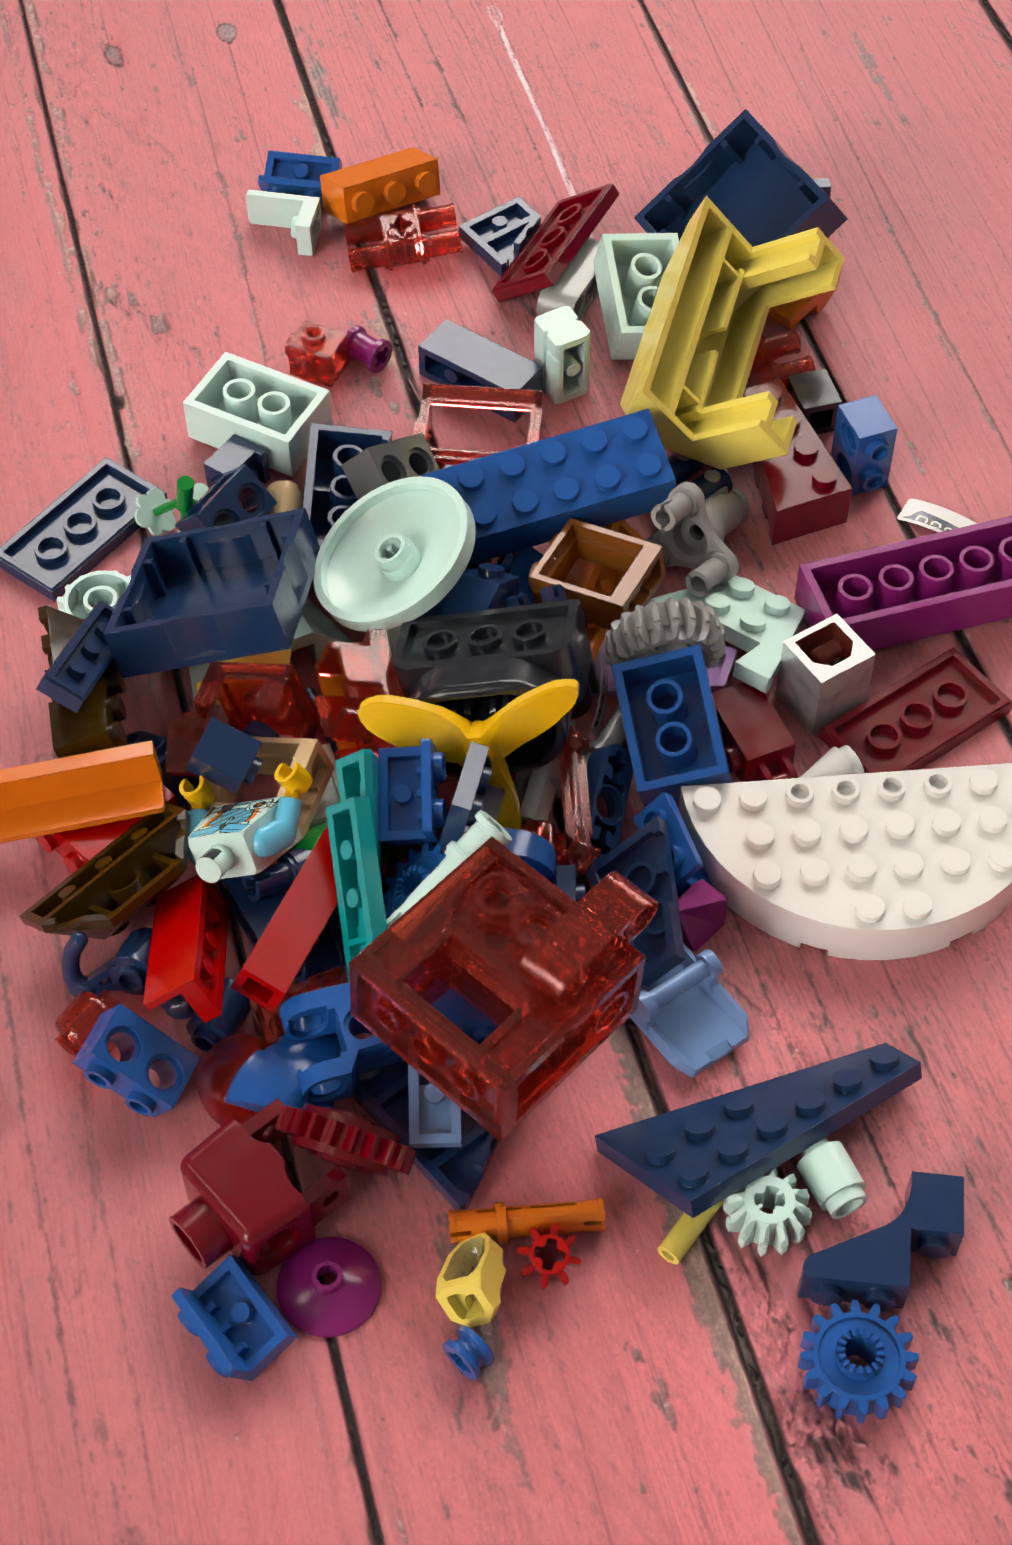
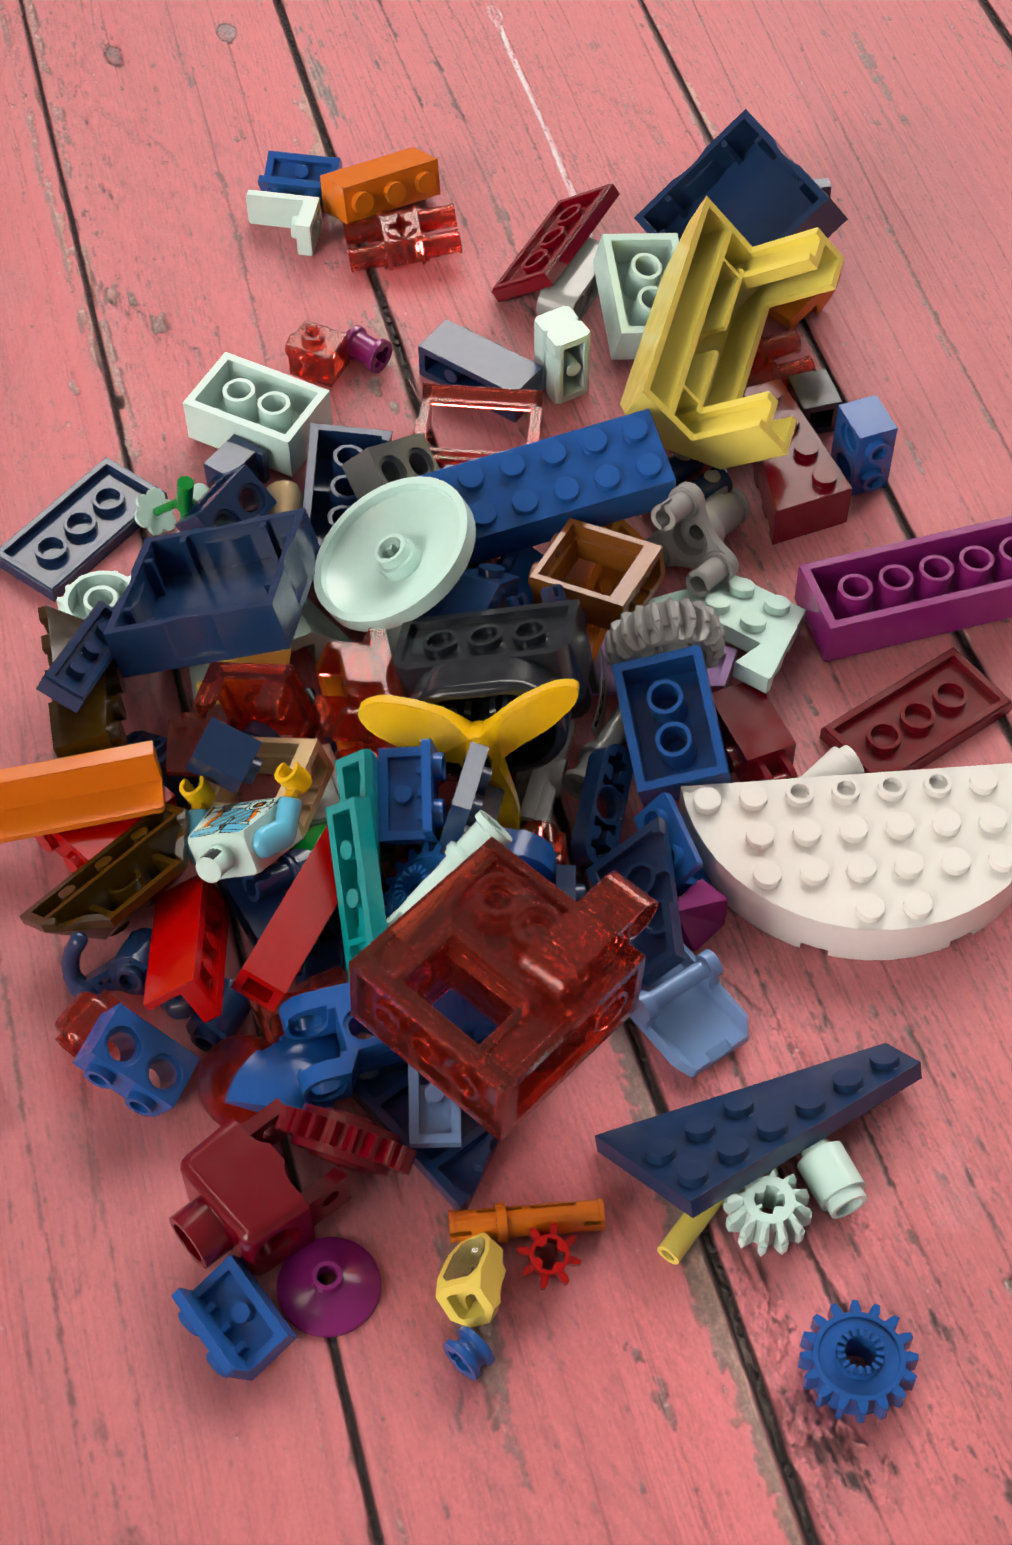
(501, 233): wing -> none
(576, 802): clear red wheel -> none
(824, 673): flat silver piece -> none
(878, 1262): dark blue arch -> none
(932, 516): white sticker -> none

